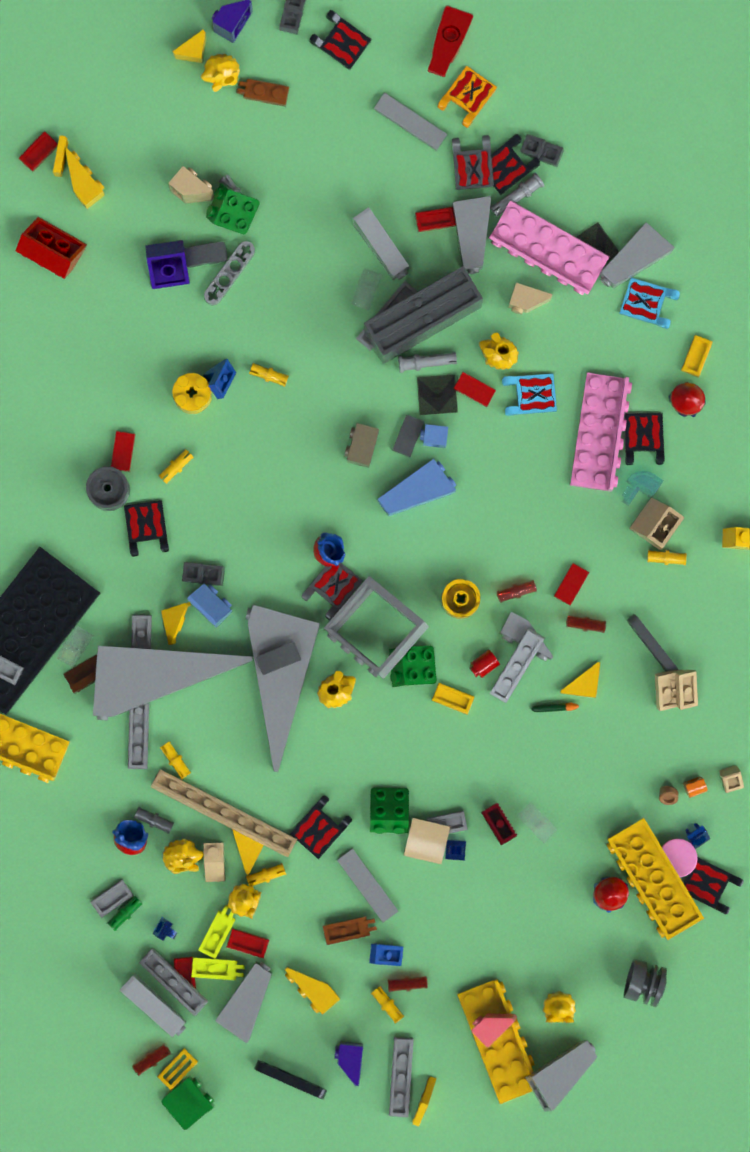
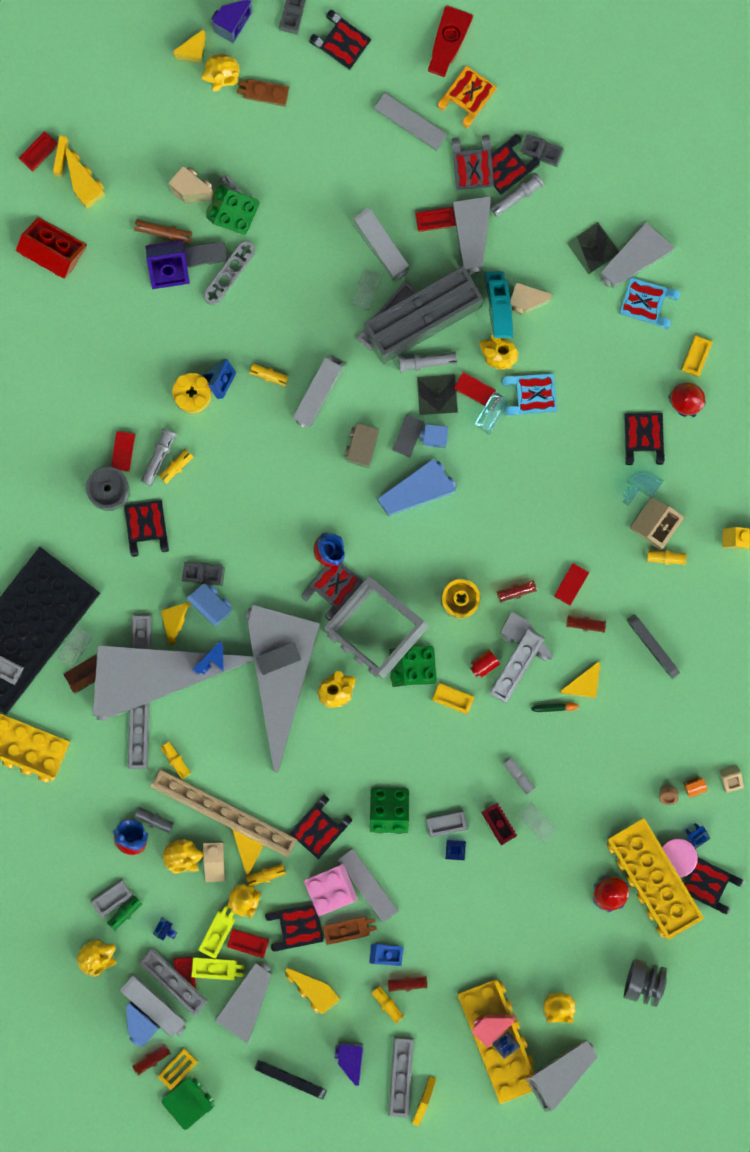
(95, 957): none -> yellow animal
(140, 1025): none -> medium blue slope
(162, 448): none -> light grey pin
(163, 231): none -> dark orange pin
(214, 656): none -> blue slope
(298, 925): none -> flag
(319, 390): none -> light grey slope
(330, 890): none -> bright pink brick
(427, 841): tan slope -> none
(491, 413): none -> clear light blue slope
(499, 304): none -> teal slope
(506, 1045): none -> clear blue tile
(518, 774): none -> light grey piece
(548, 248): bright pink bracket -> none
(600, 432): bright pink bracket -> none
(676, 689): tan slope -> none

